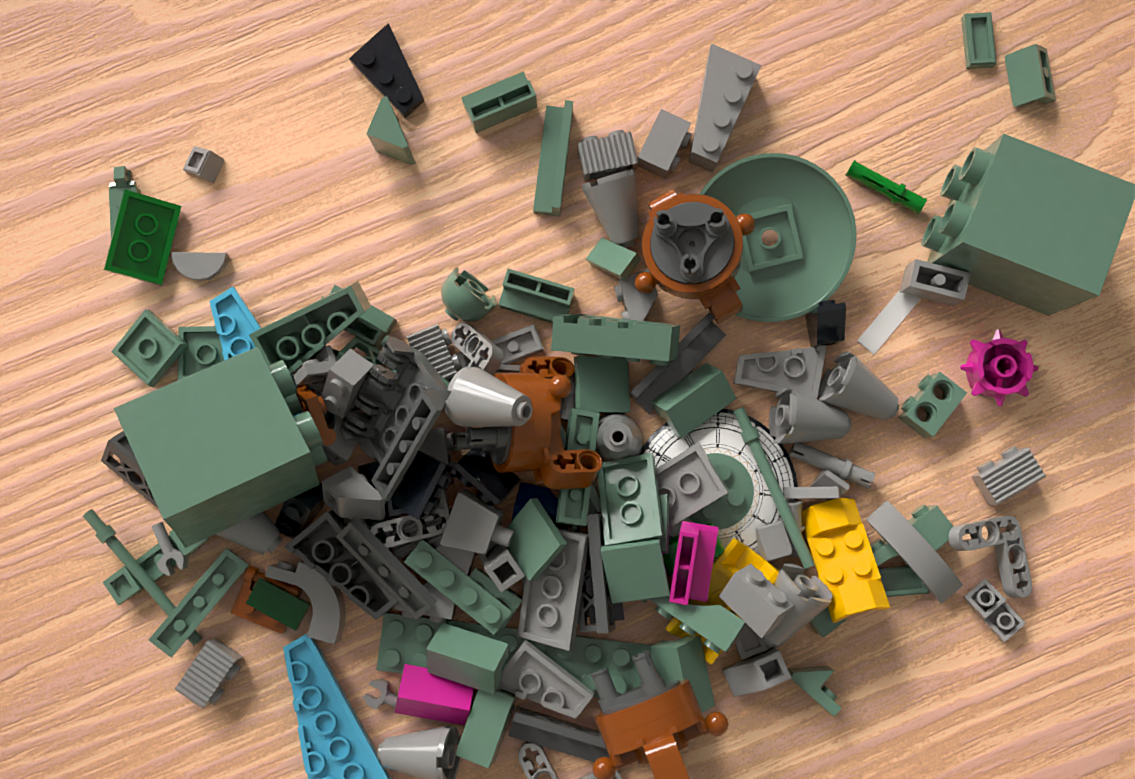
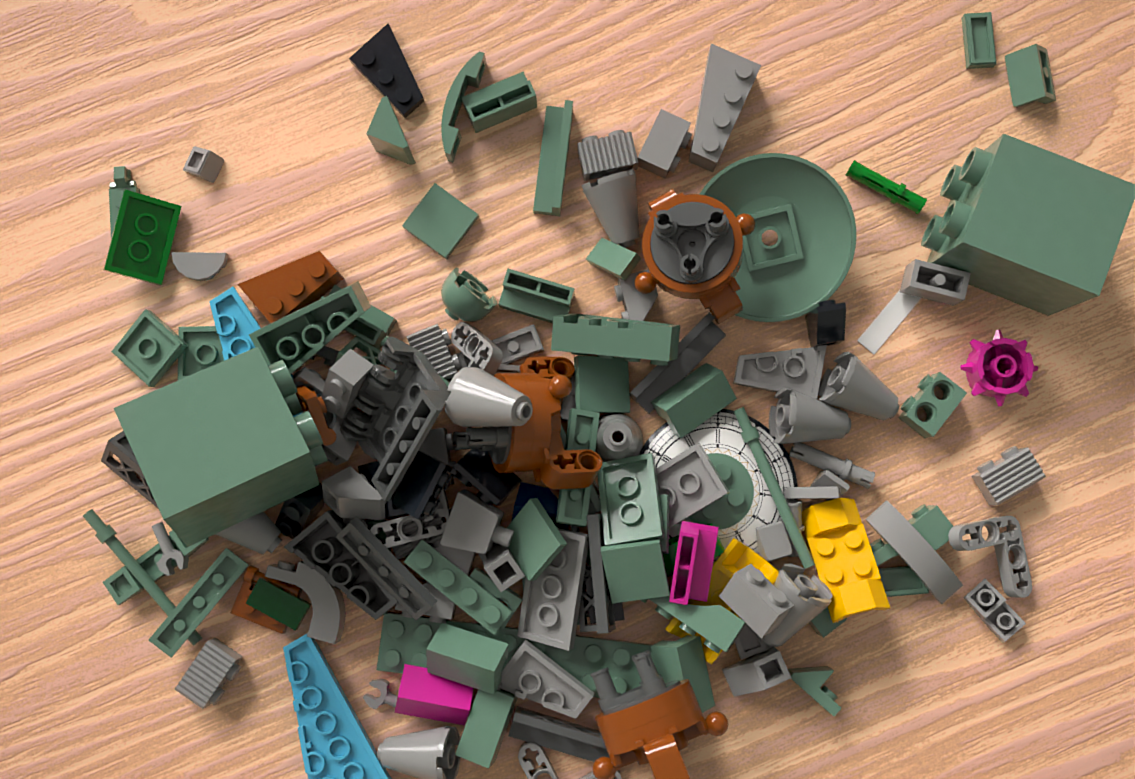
(291, 286): none -> dark orange wedge
(316, 370): light grey bracket -> none
(440, 221): none -> sand green tile
(469, 75): none -> sand green slope

